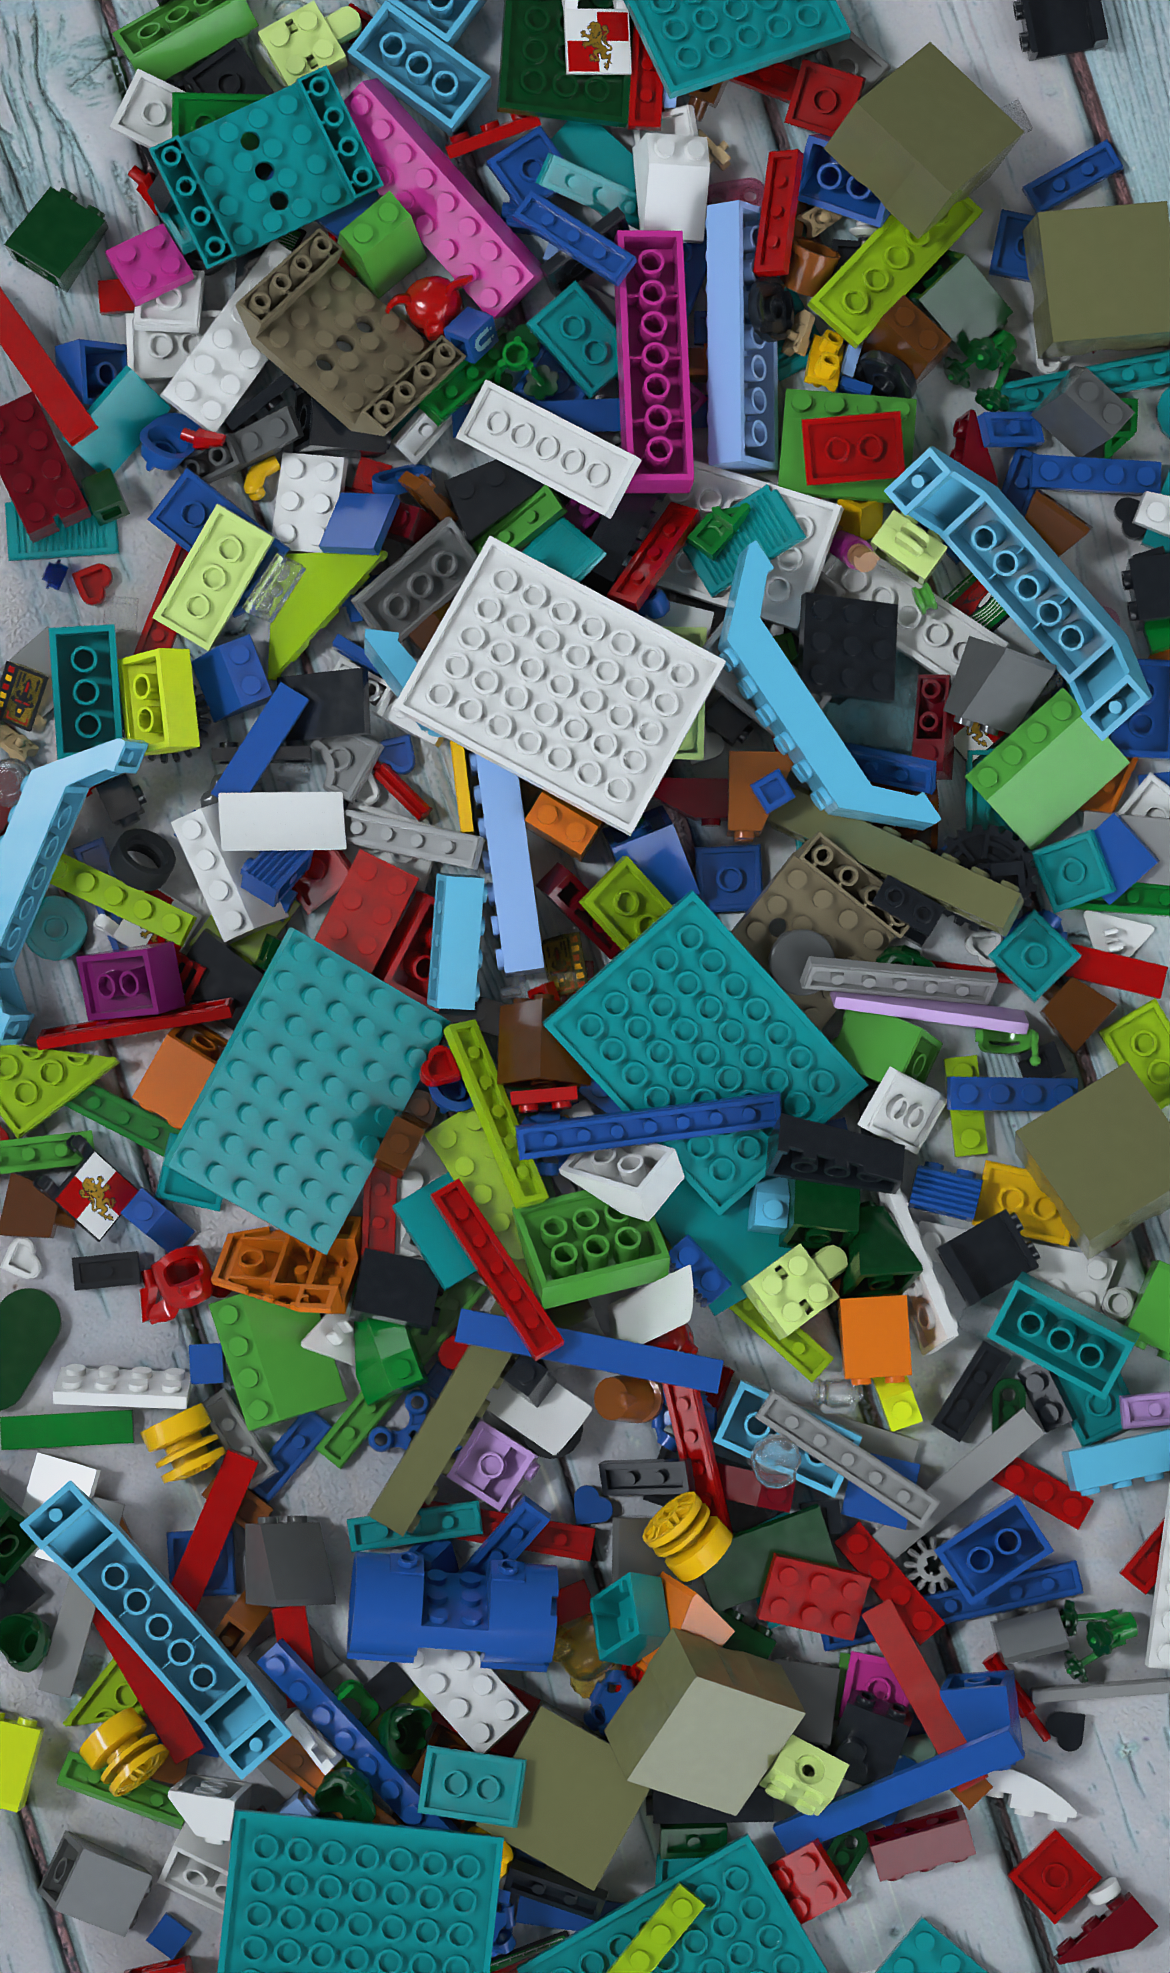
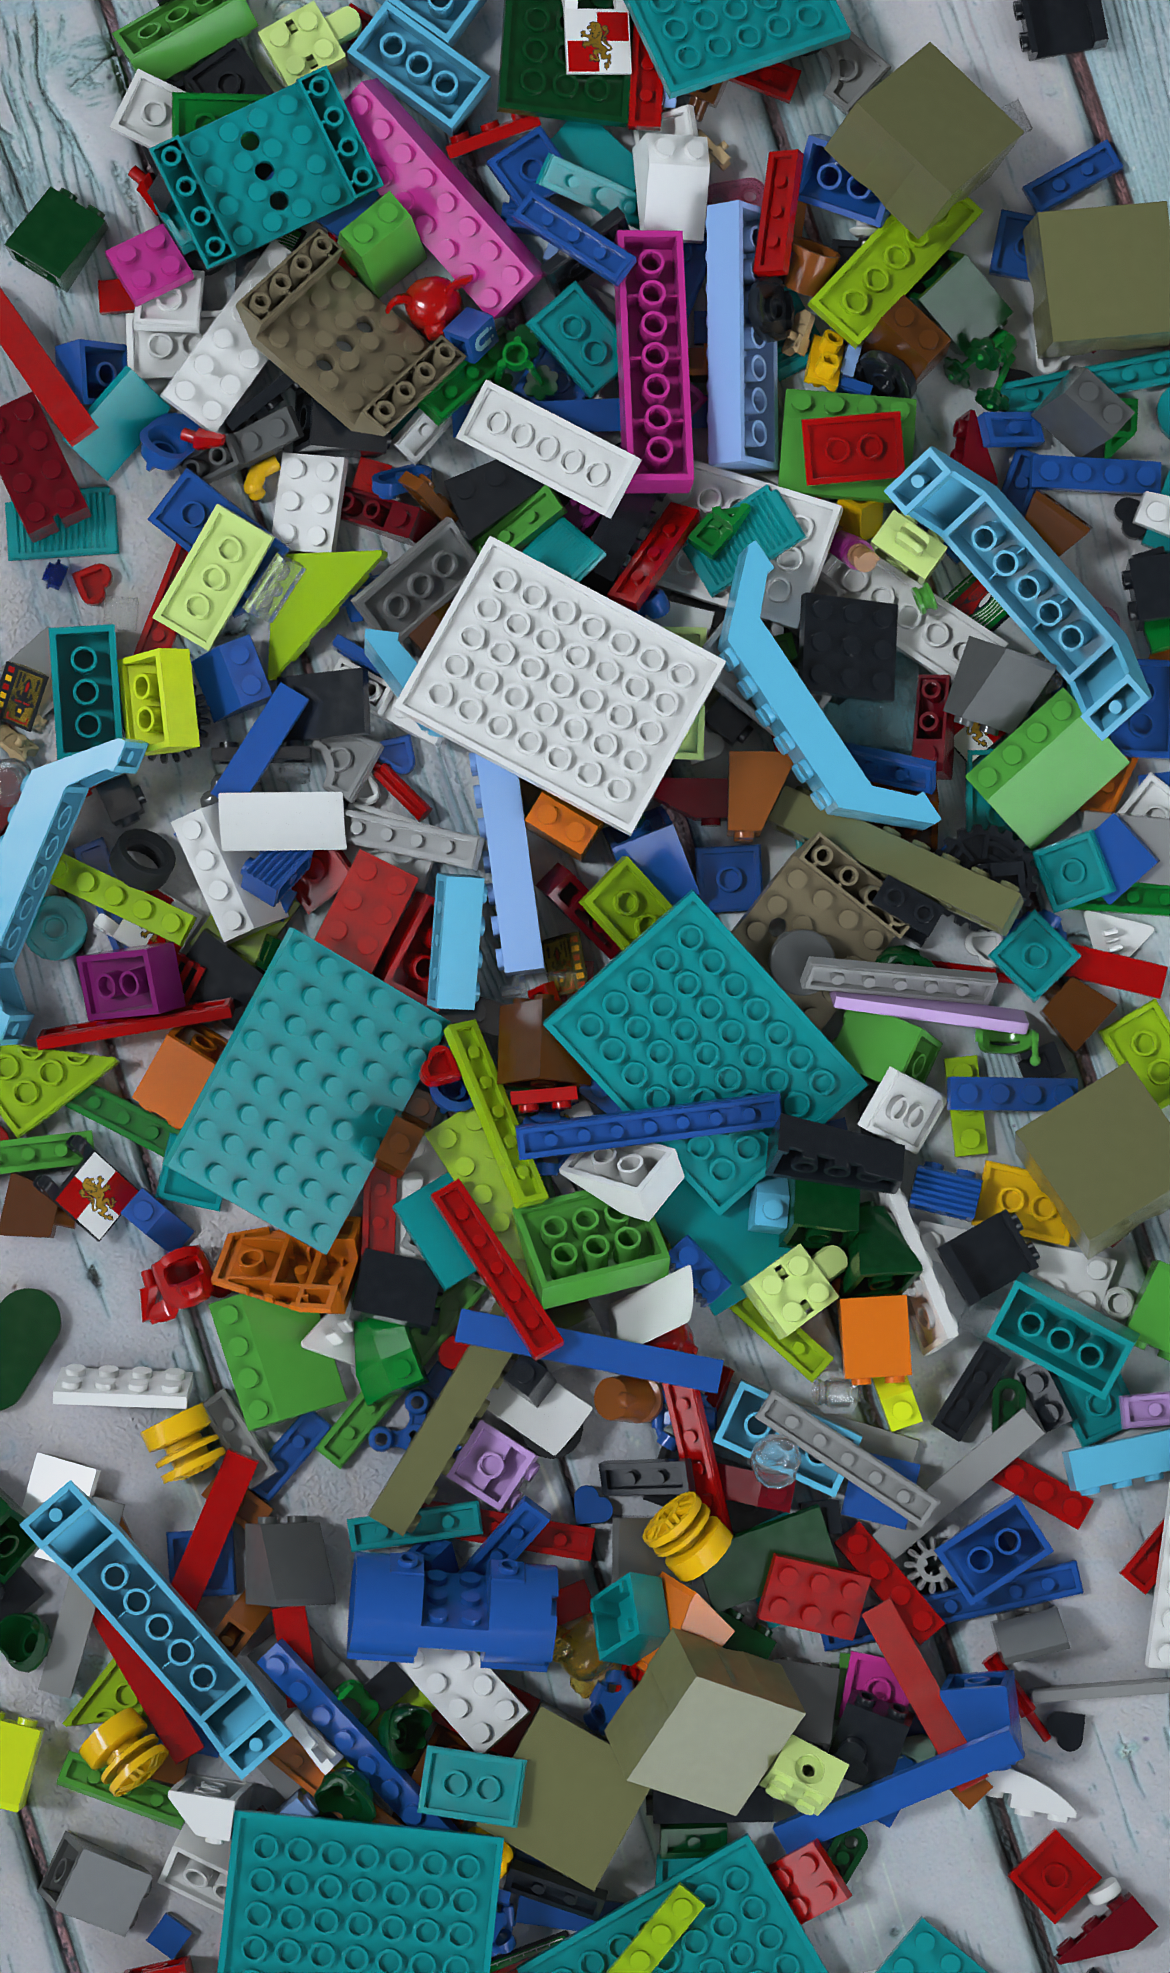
(21, 1259): white tile -> none
(67, 1429): green tile -> none
(104, 496): dark green panel -> none
(106, 1270): black plate -> none
(207, 1363): blue panel -> none
(359, 523): blue tile -> none
(462, 789): yellow tile -> none
(772, 791): blue tile -> none
(817, 220): tan piece -> none
(823, 97): red plate -> none
(921, 1843): brick -> none
(1101, 1635): plant -> none

